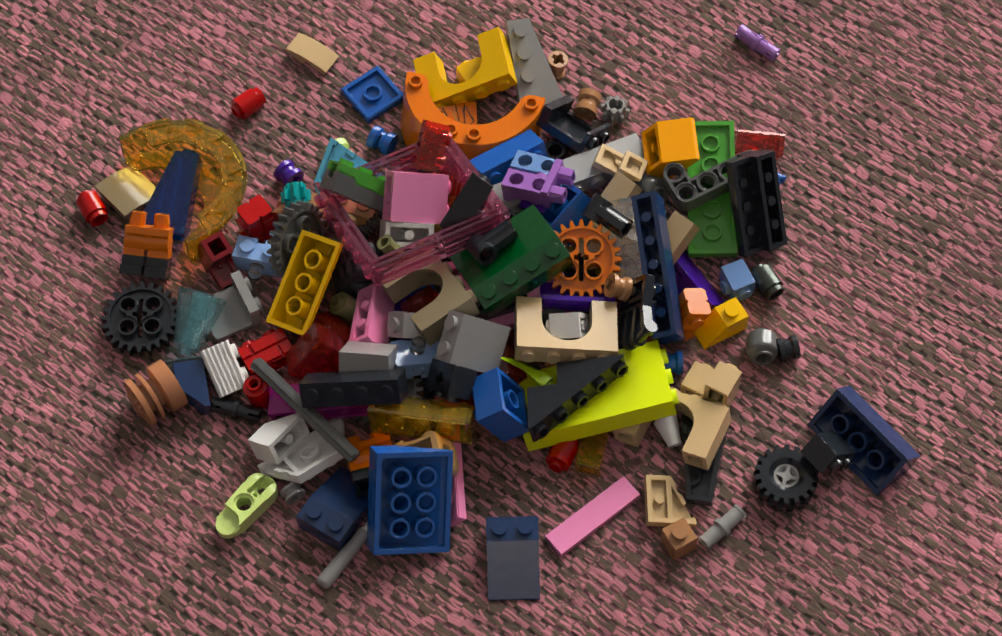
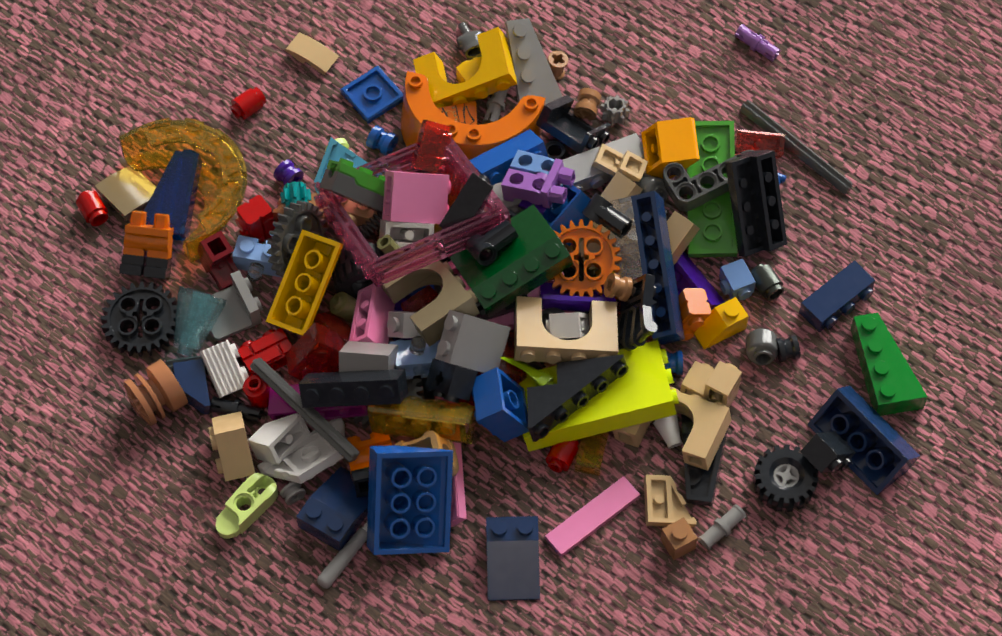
(231, 441): none -> tan brick
(468, 41): none -> dark grey piece
(495, 106): none -> light grey pin
(797, 147): none -> dark grey axle
(837, 297): none -> dark blue brick
(885, 370): none -> green wedge

